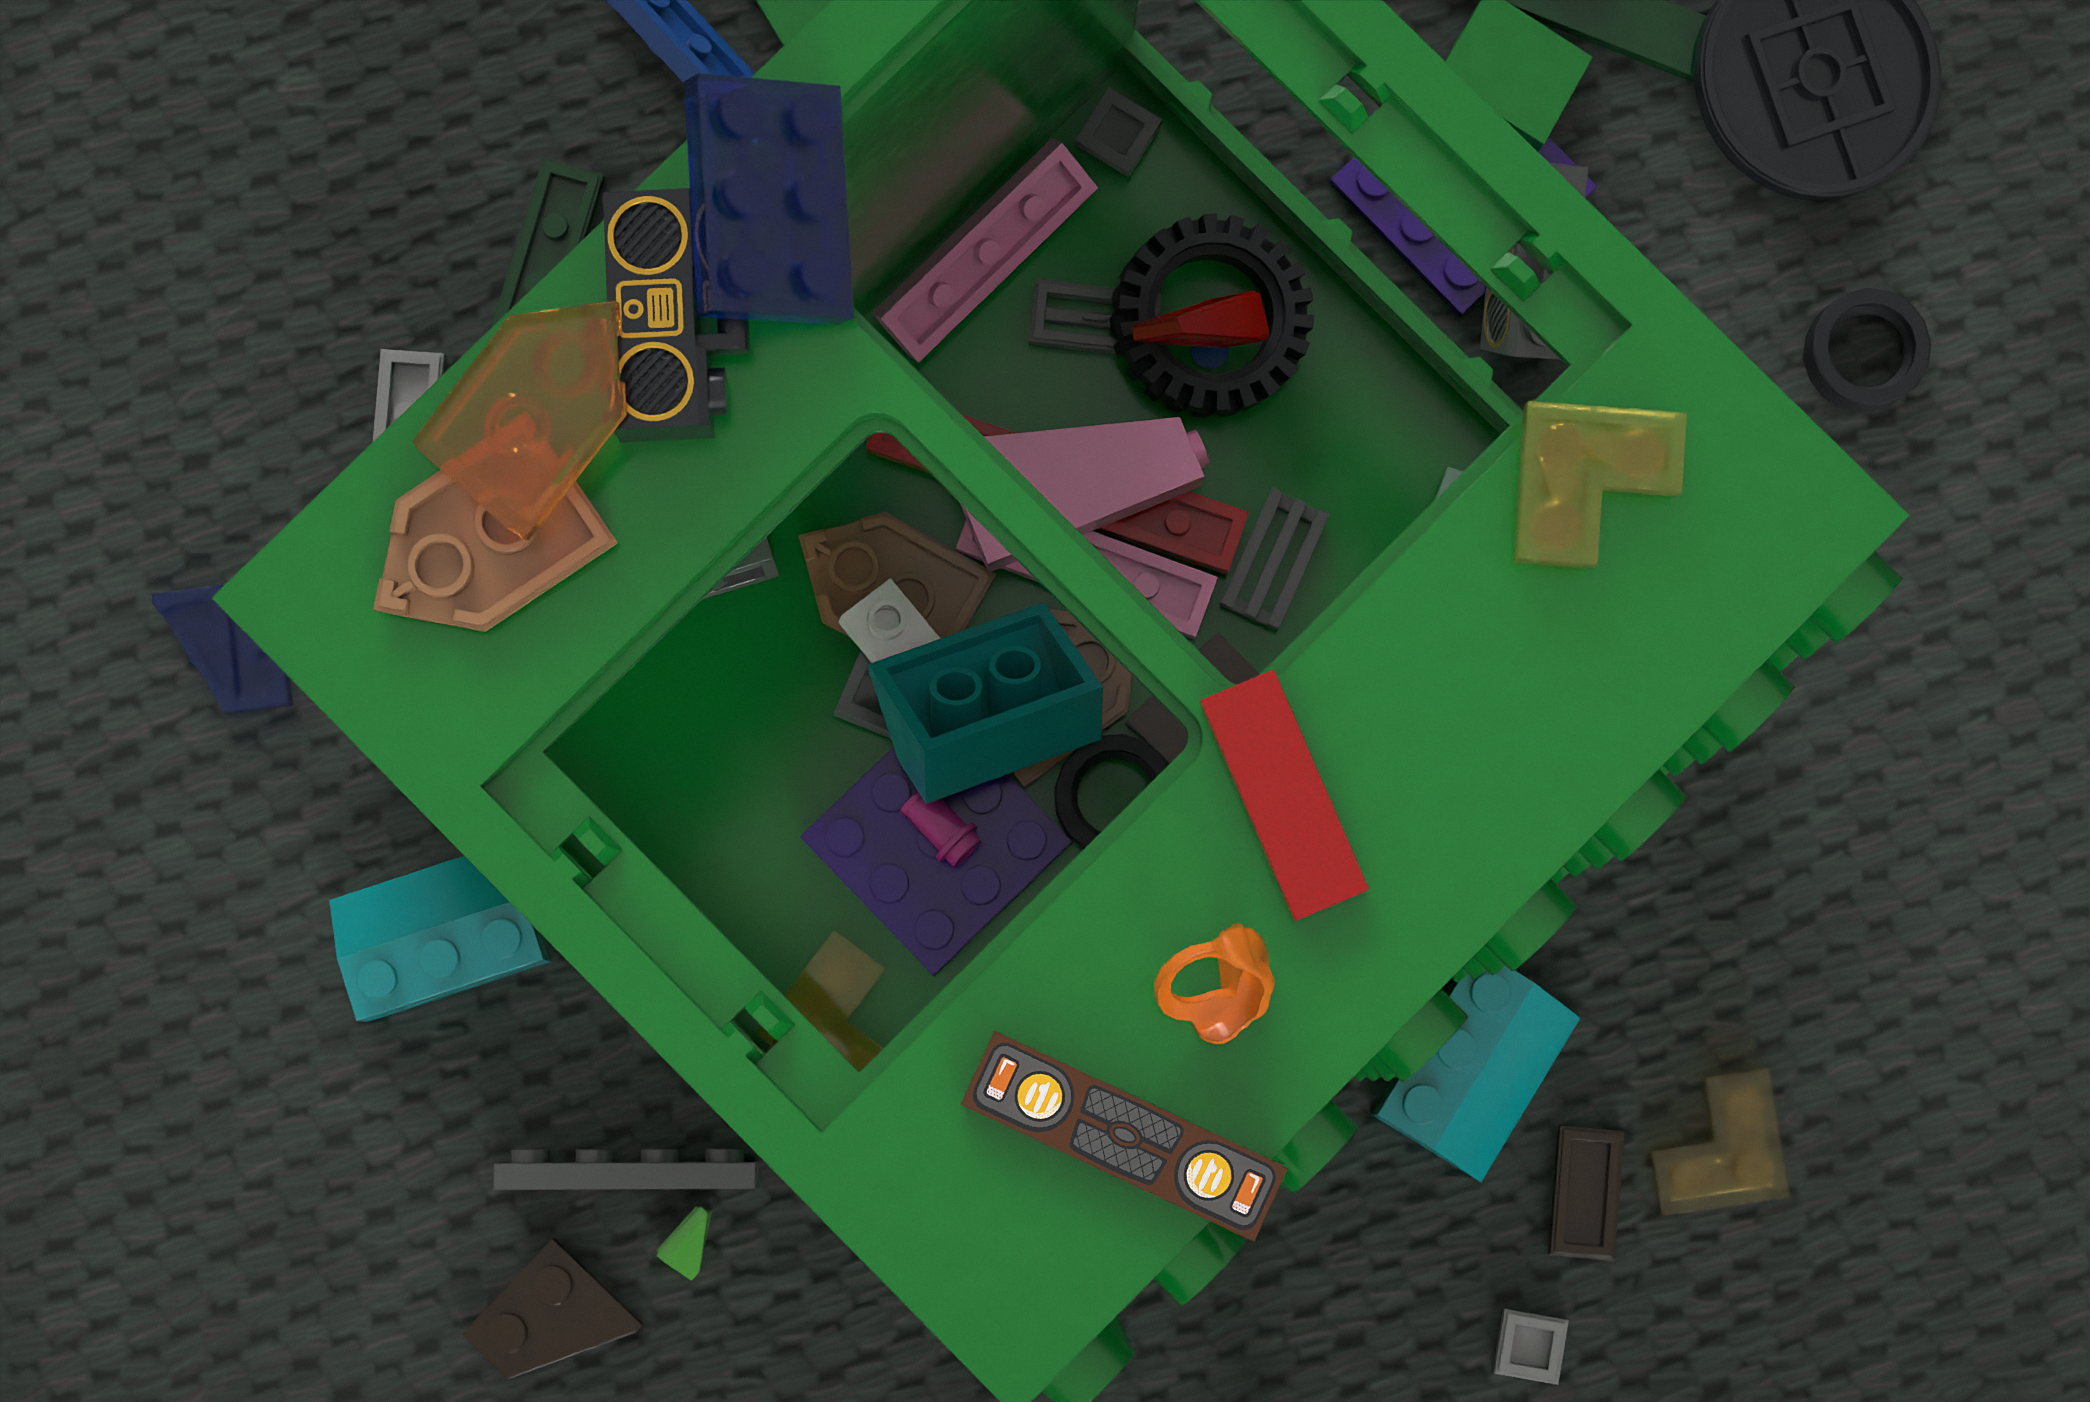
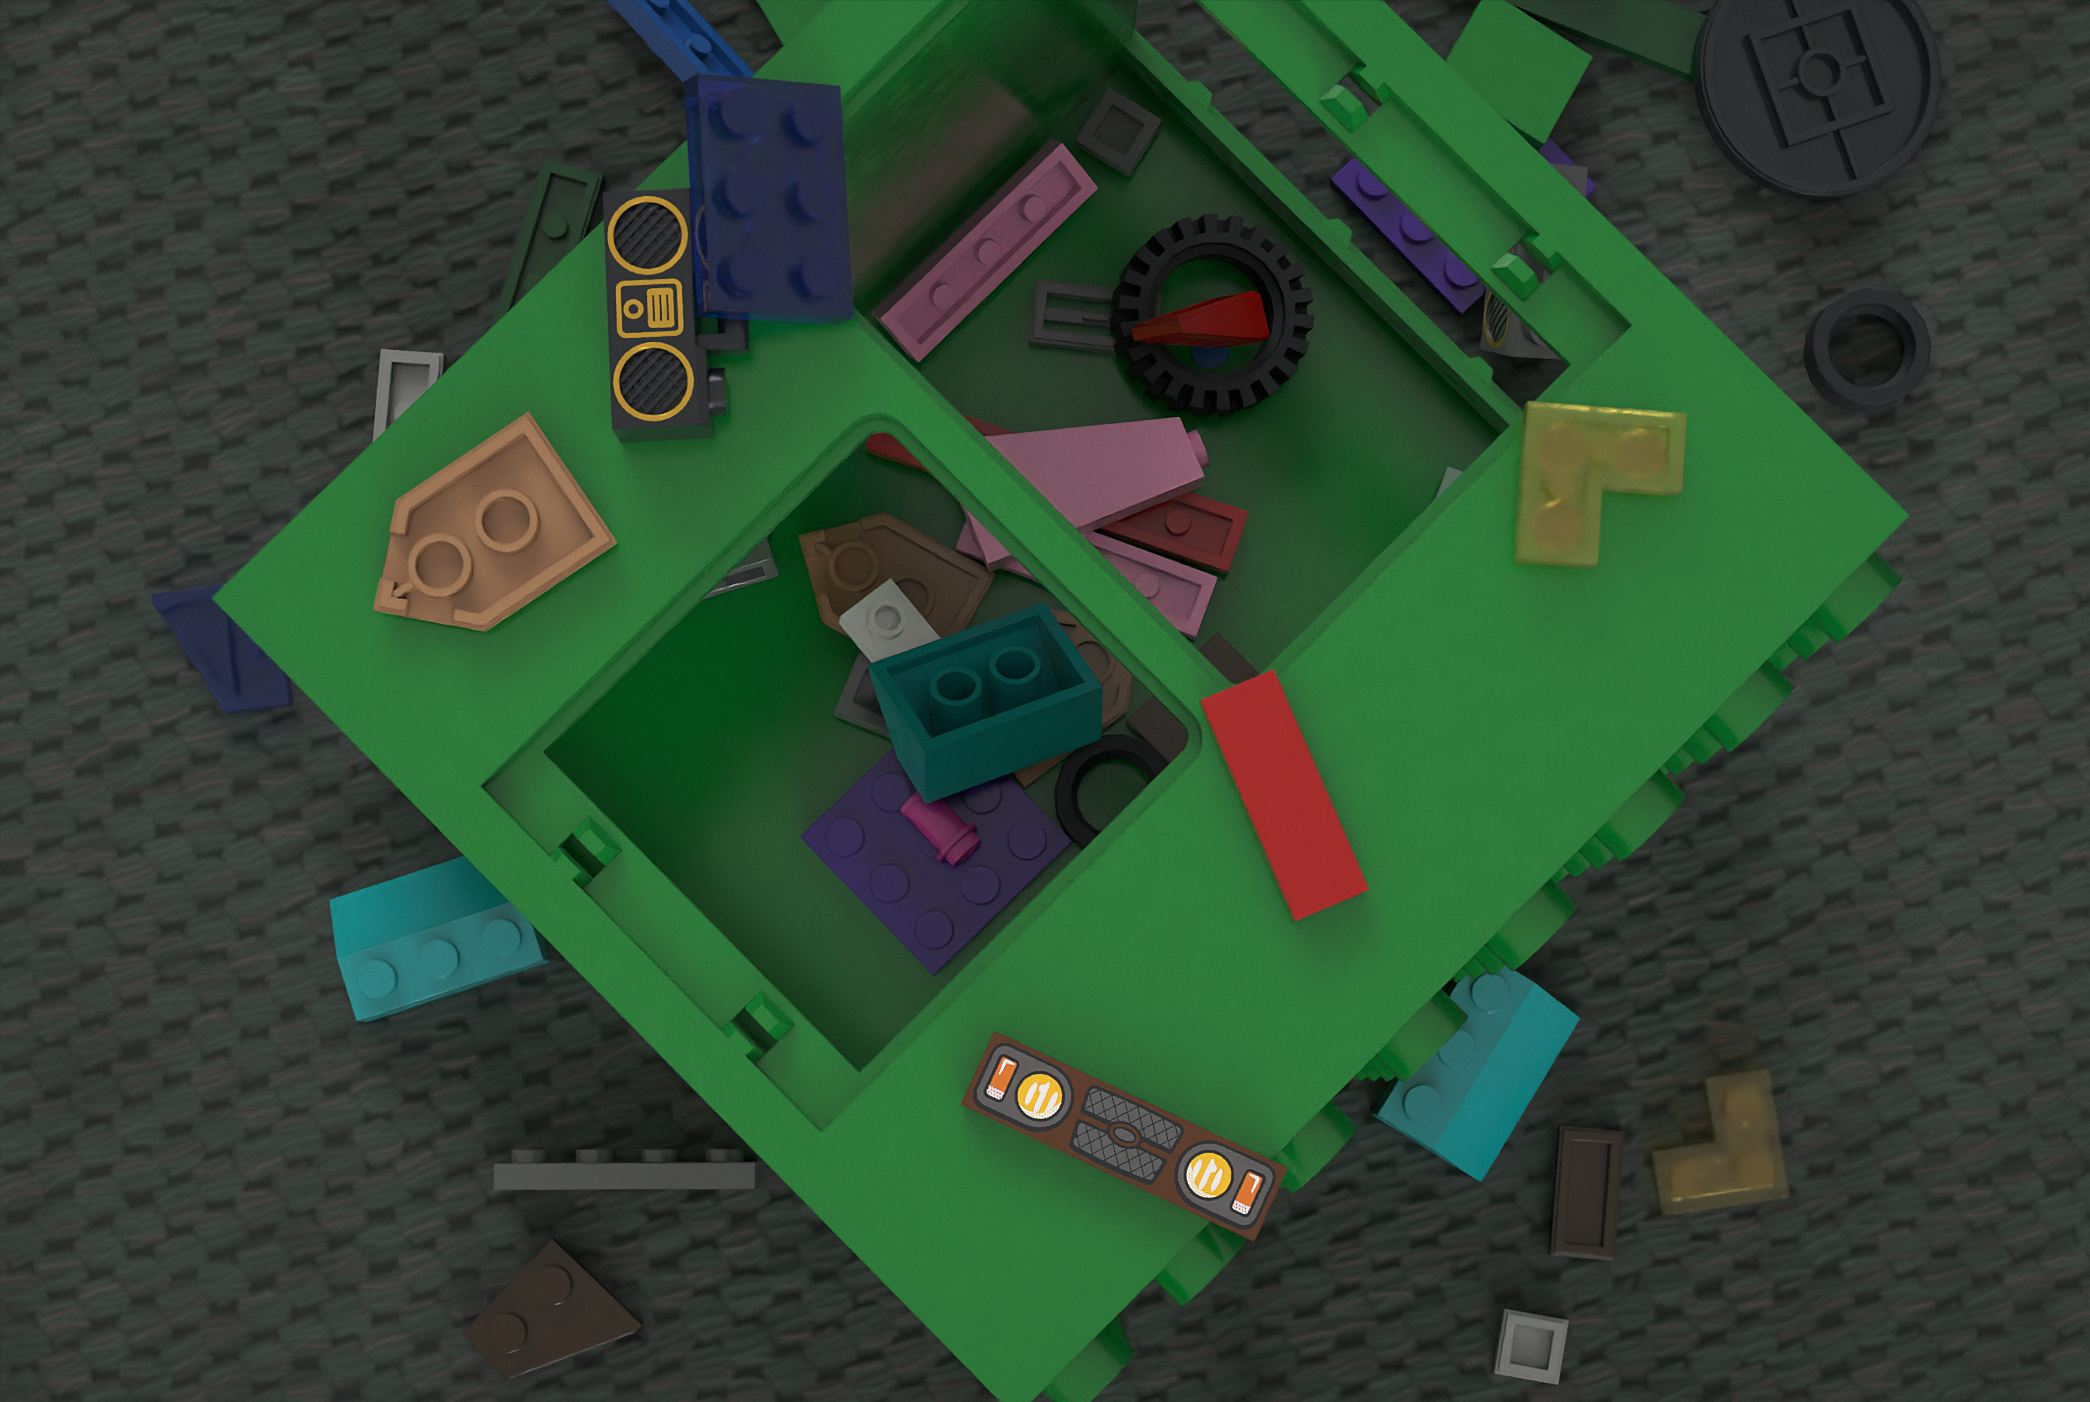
(531, 412): clear orange tile -> none
(686, 1244): bright green slope -> none
(831, 992): clear yellow plate -> none
(1244, 985): orange piece -> none
(1297, 510): dark grey tile -> none

